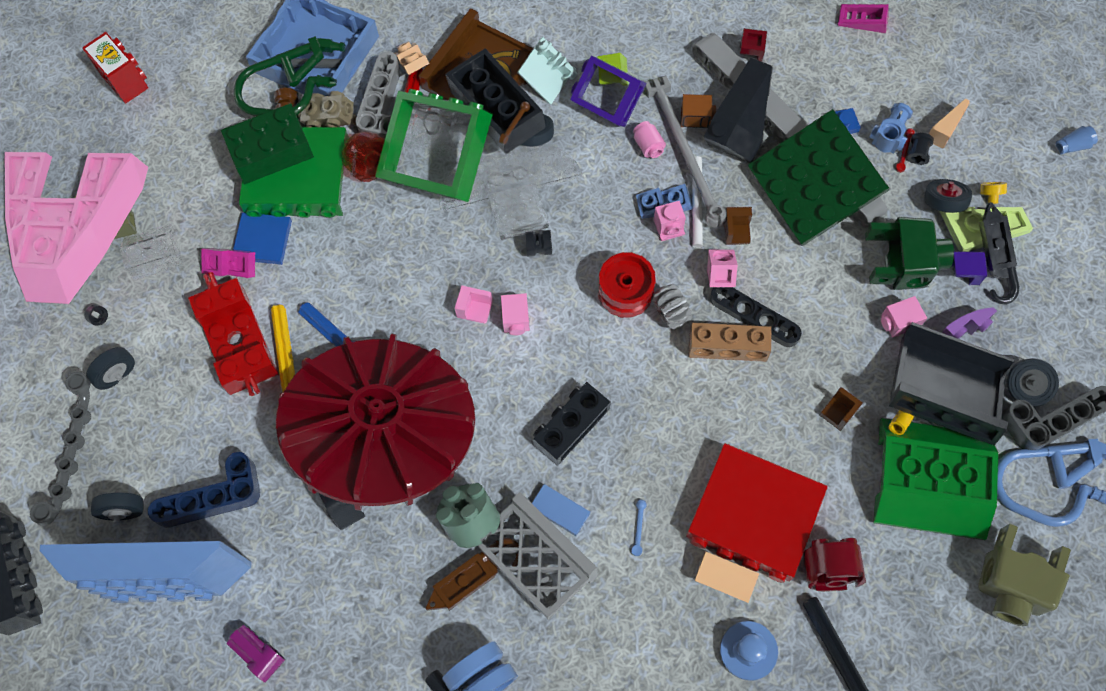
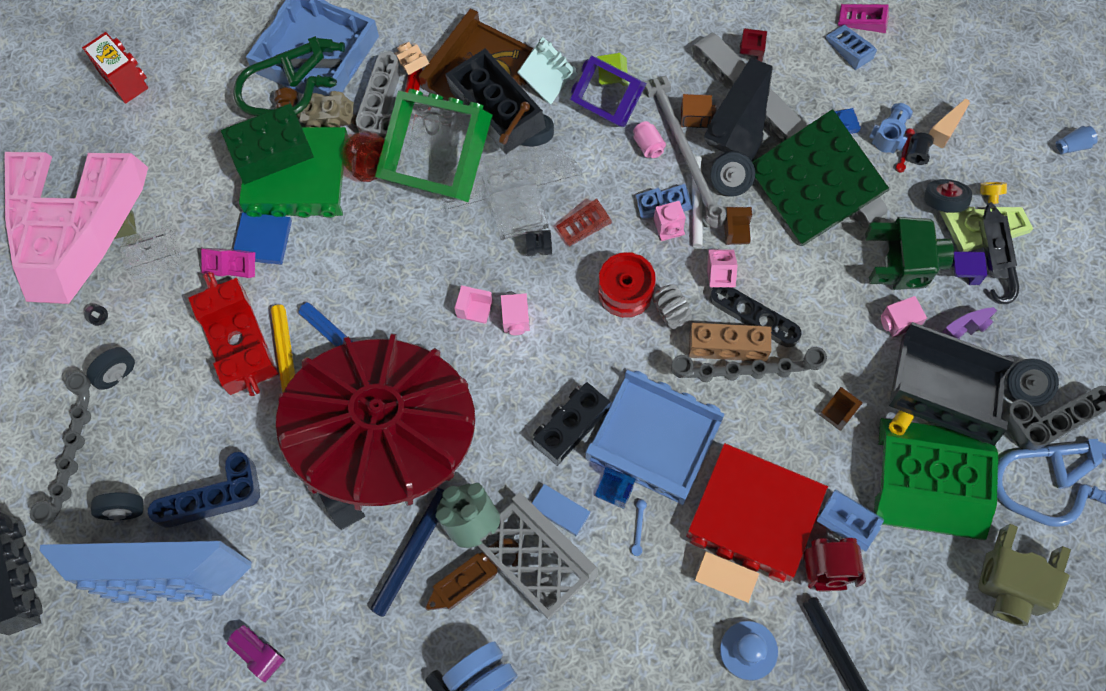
(408, 557): none -> dark blue axle
(594, 206): none -> clear red slope
(615, 487): none -> clear blue panel
(656, 436): none -> medium blue panel
(683, 367): none -> dark grey bar
(732, 174): none -> black wheel
(850, 55): none -> medium blue slope
(850, 519): none -> medium blue hinge

